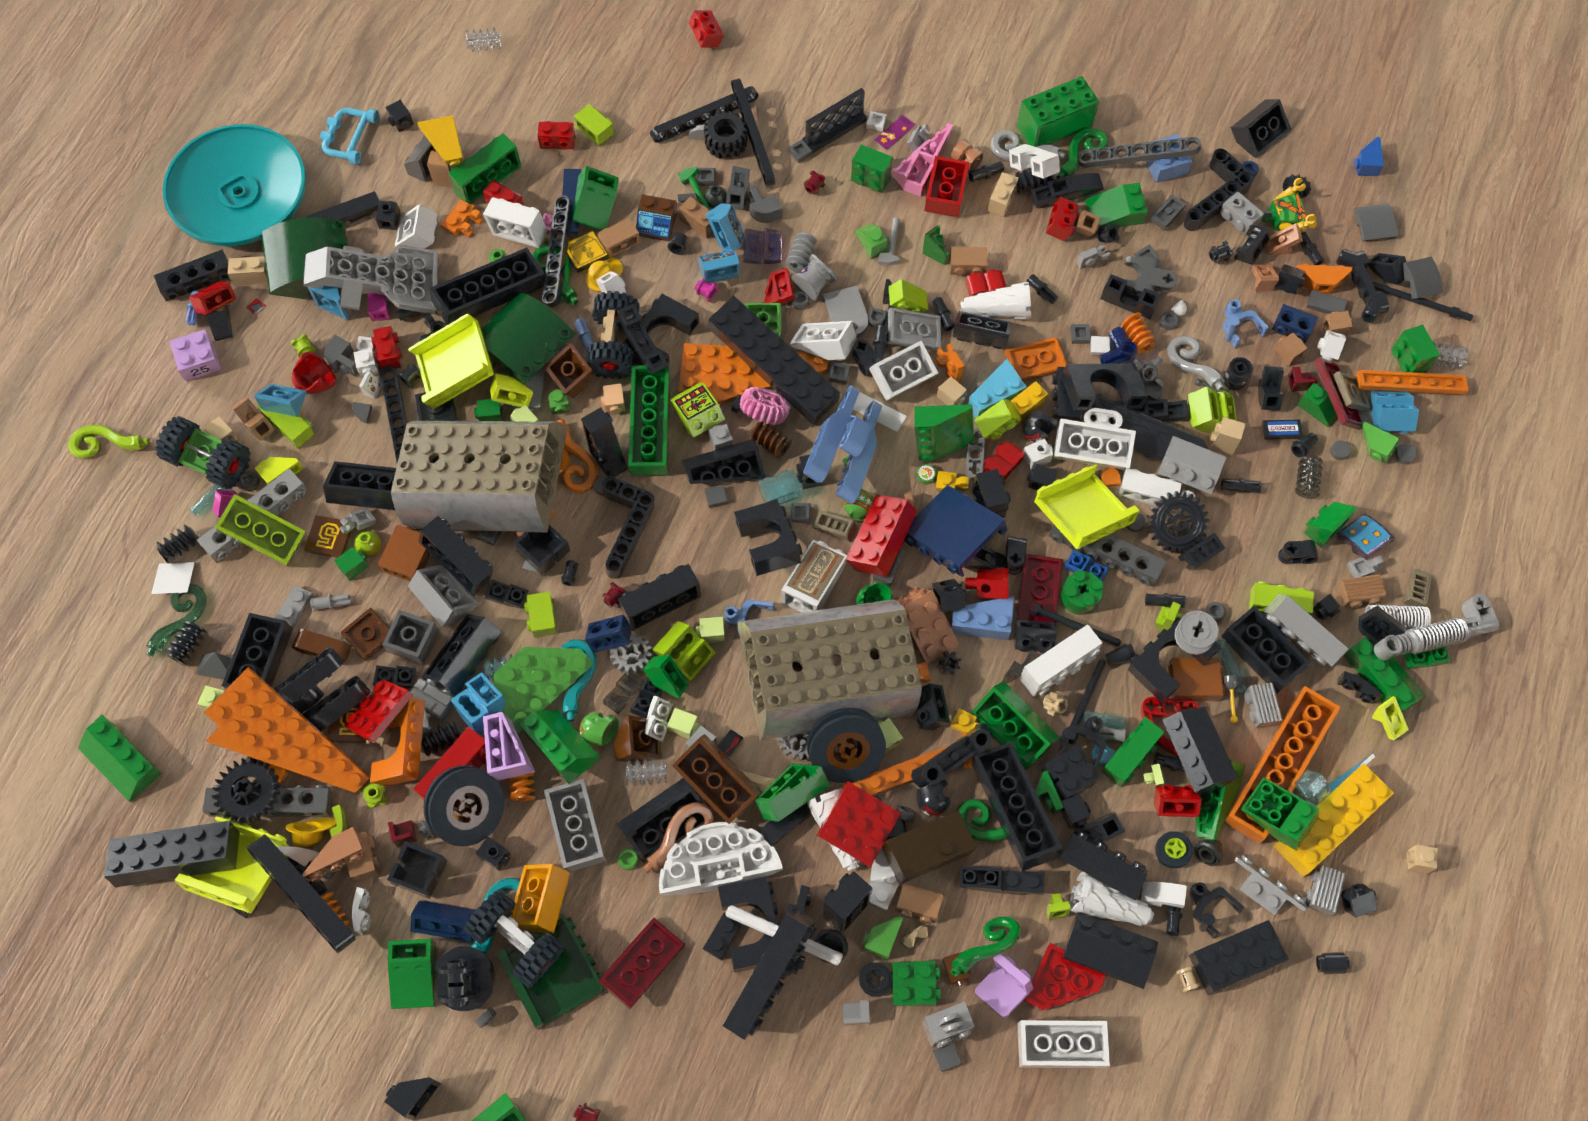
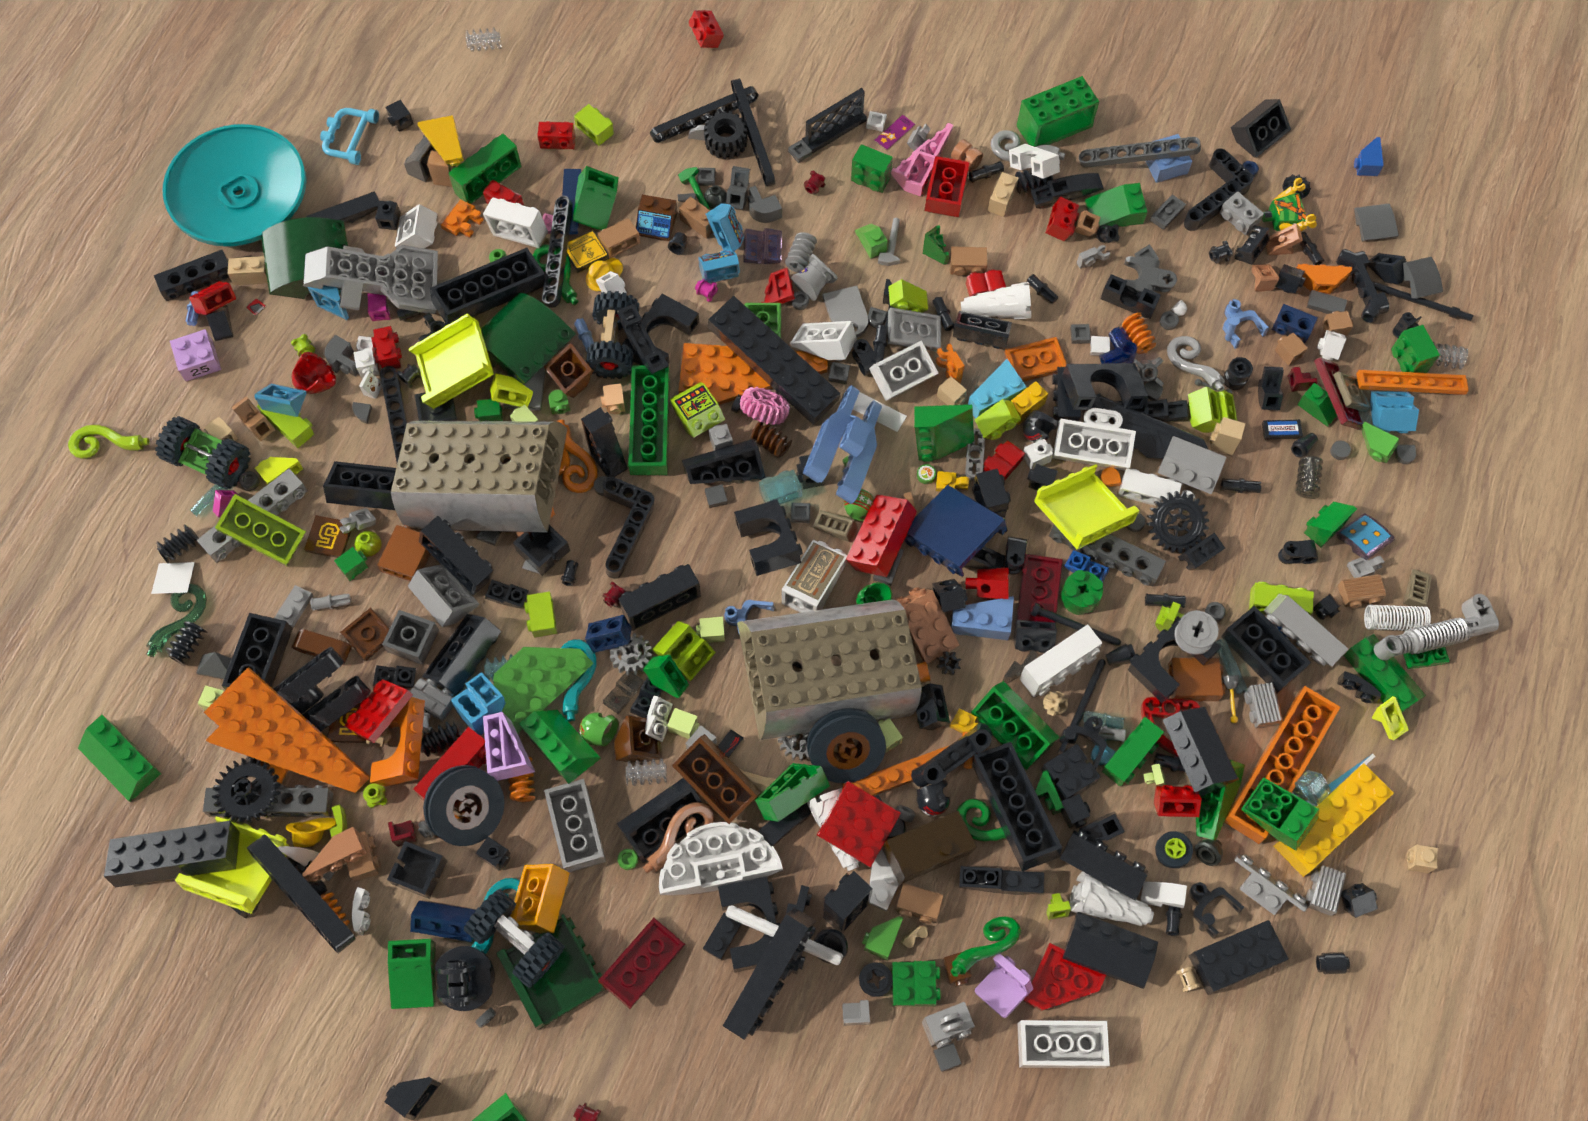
(1071, 165): green plant -> none
(1378, 624): black bracket -> none
(1406, 322): none -> black hinge

